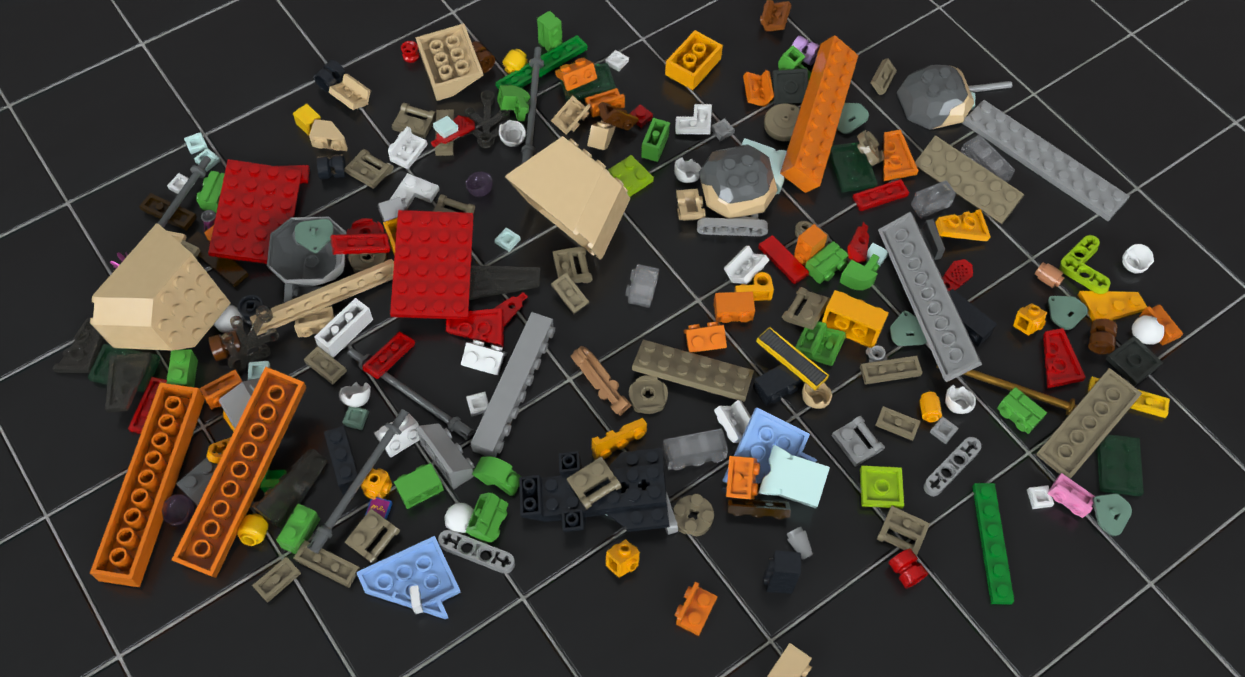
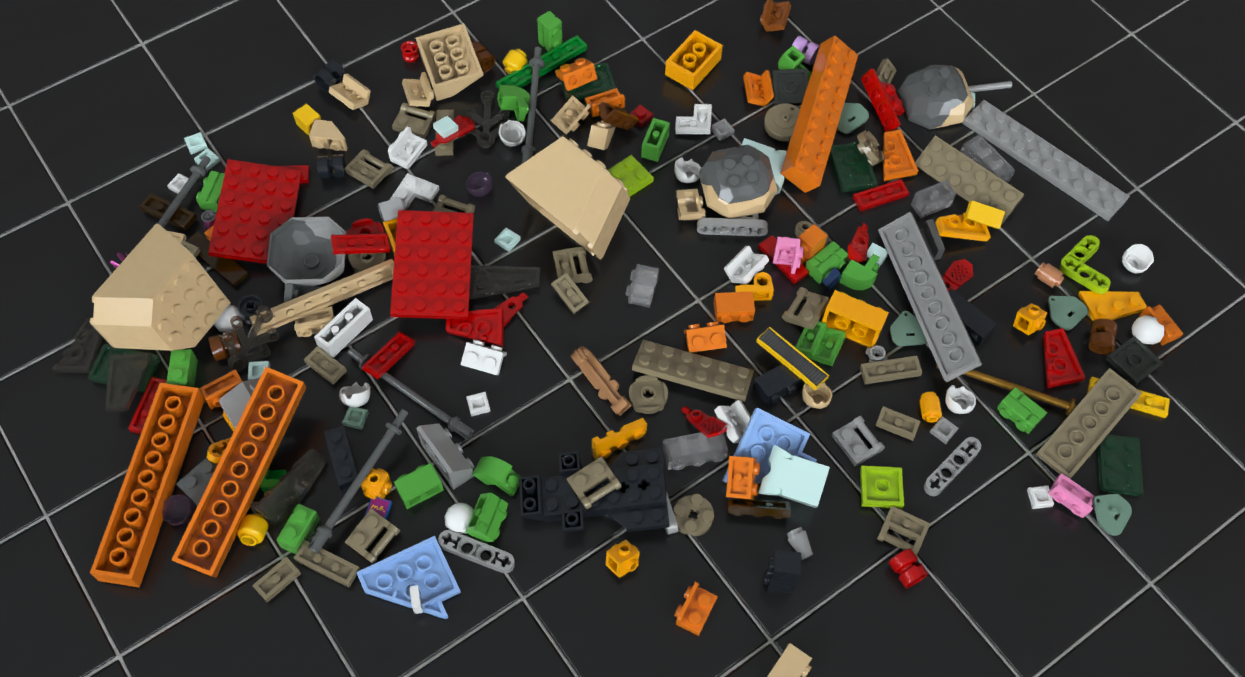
(314, 239): sand green piece -> none
(404, 440): white bracket -> none
(418, 91): none -> tan bracket
(512, 386): light grey brick -> none
(617, 60): white tile -> none
(706, 424): none -> red piece
(788, 252): none -> bright pink bracket
(832, 278): none -> dark blue tile
(884, 100): none -> red bracket
(984, 214): none -> yellow tile
(993, 544): green plate -> none

